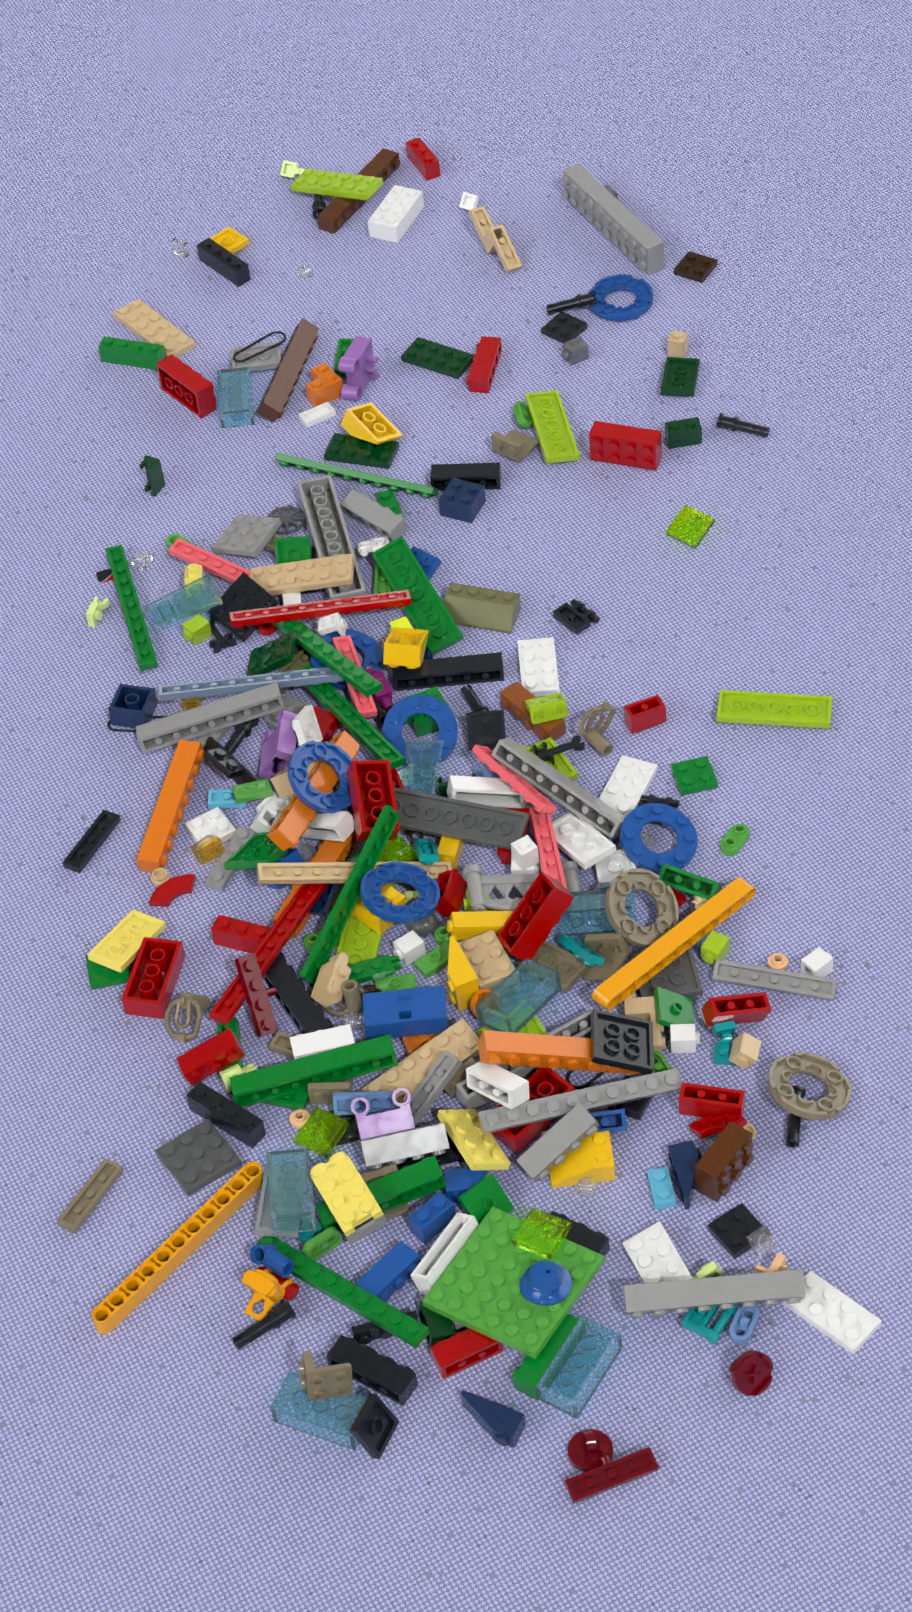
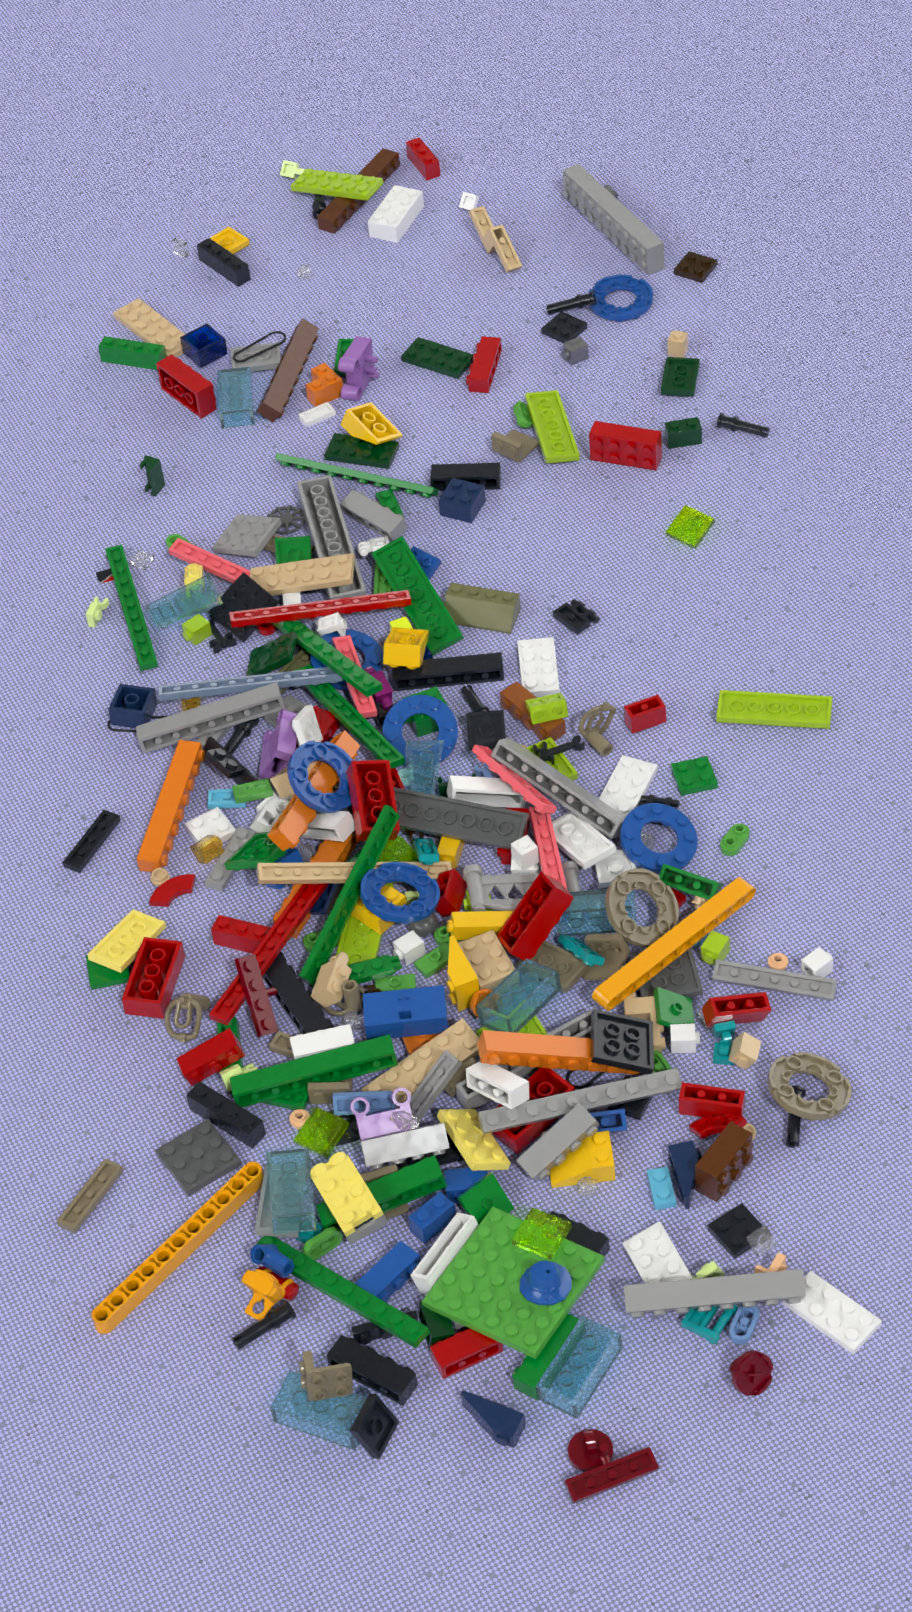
(203, 345): none -> clear blue brick
(404, 1120): none -> clear plate

